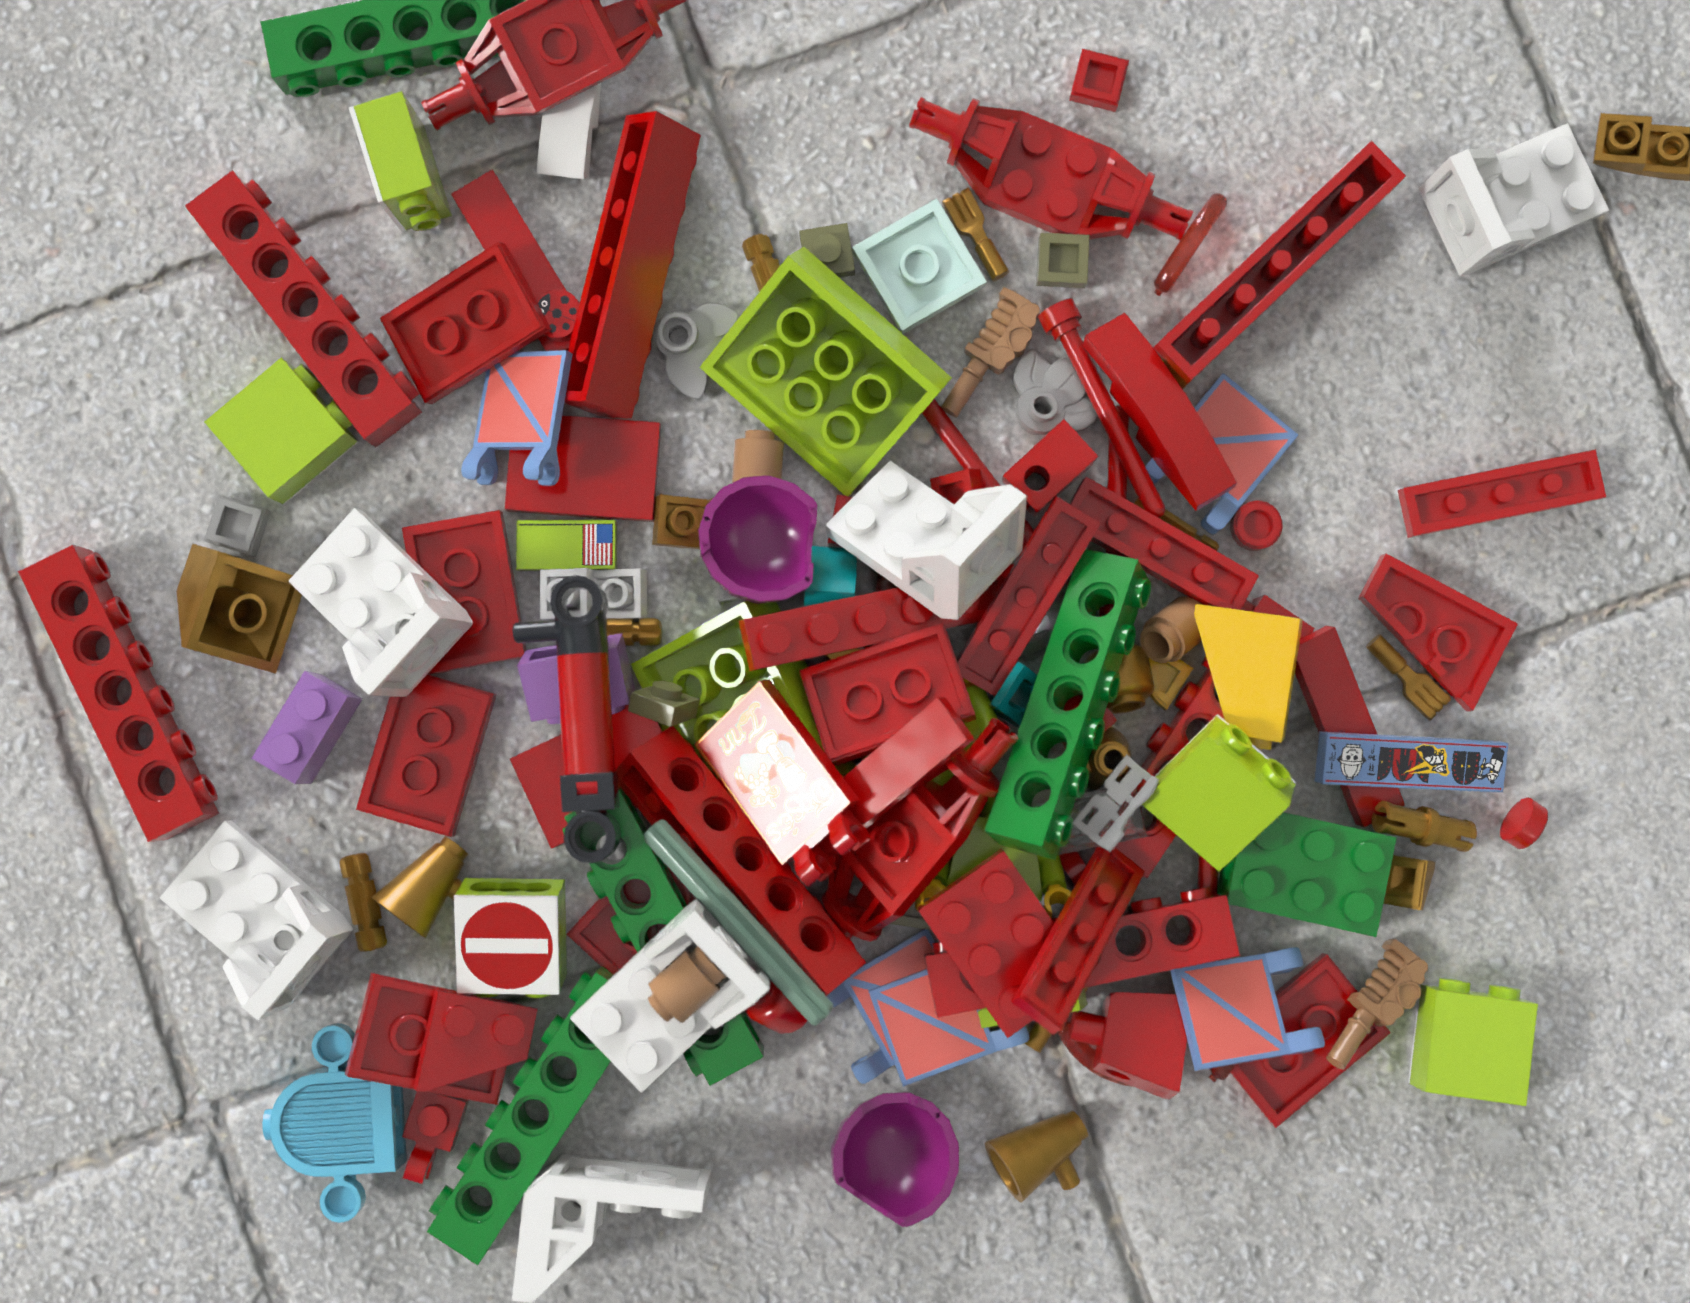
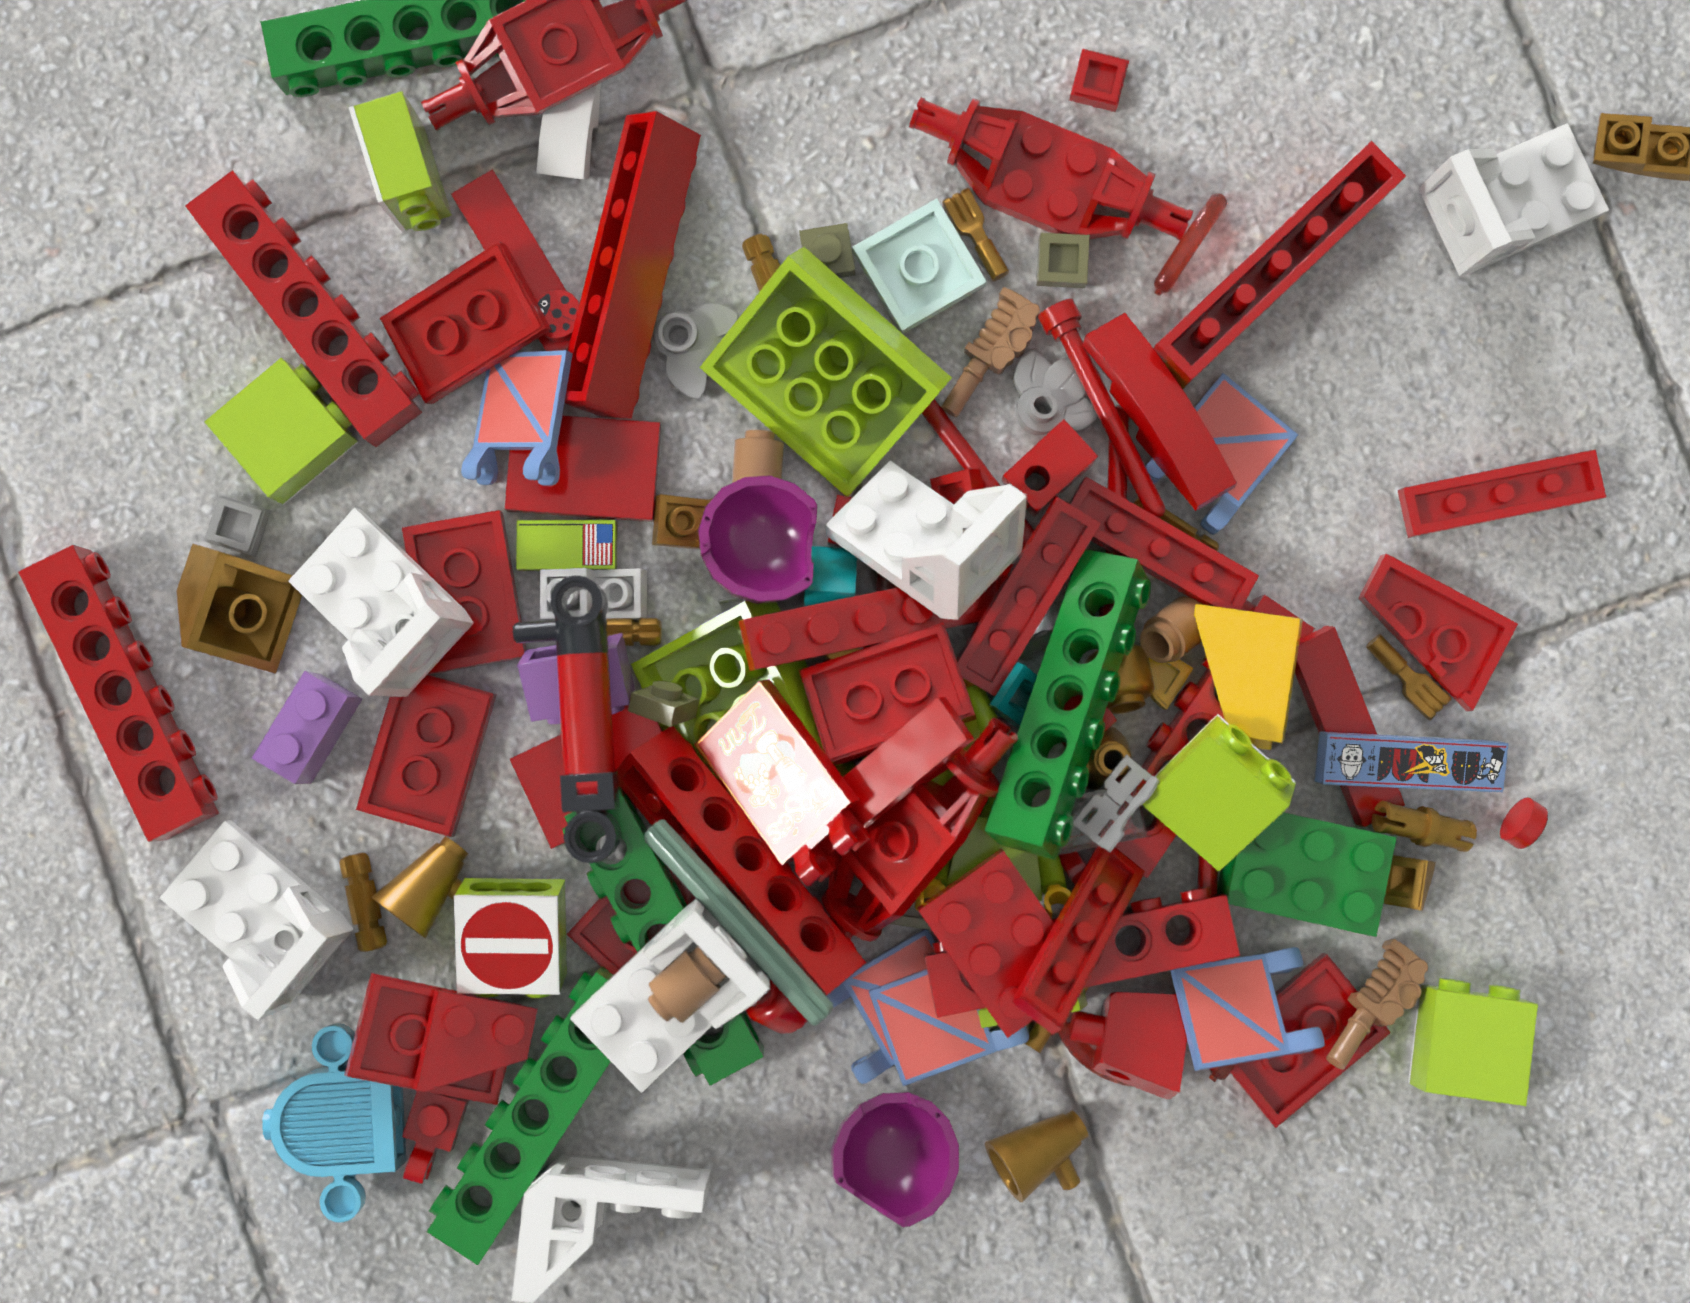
(1256, 525): red tile -> none

